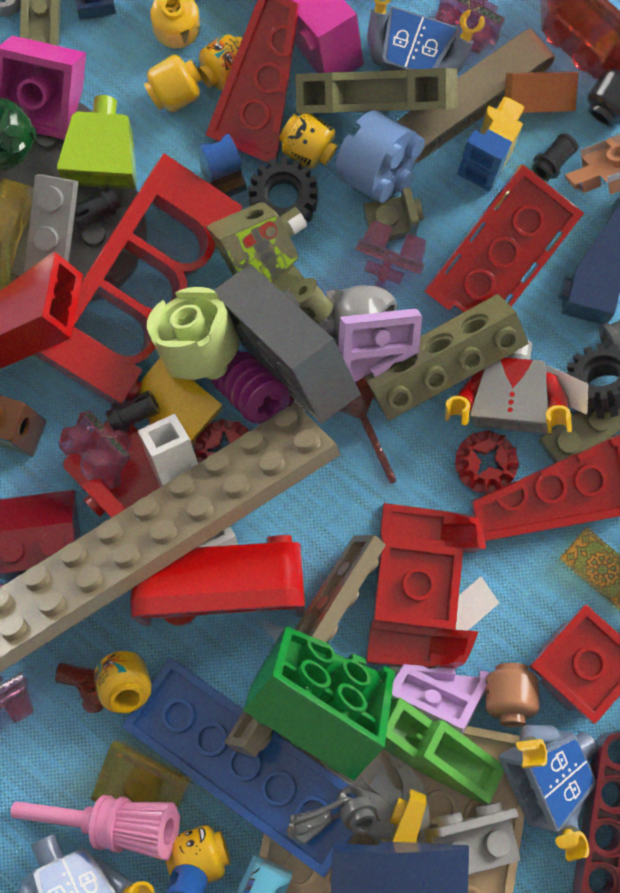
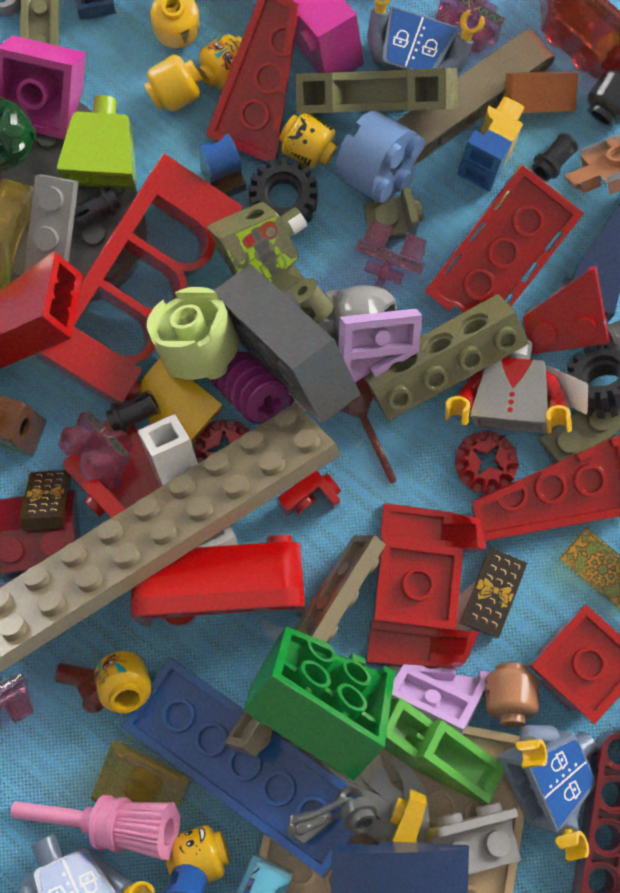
(46, 500): none -> dark brown tile
(301, 495): none -> red bracket
(493, 593): none -> tile
(570, 317): none -> red wing

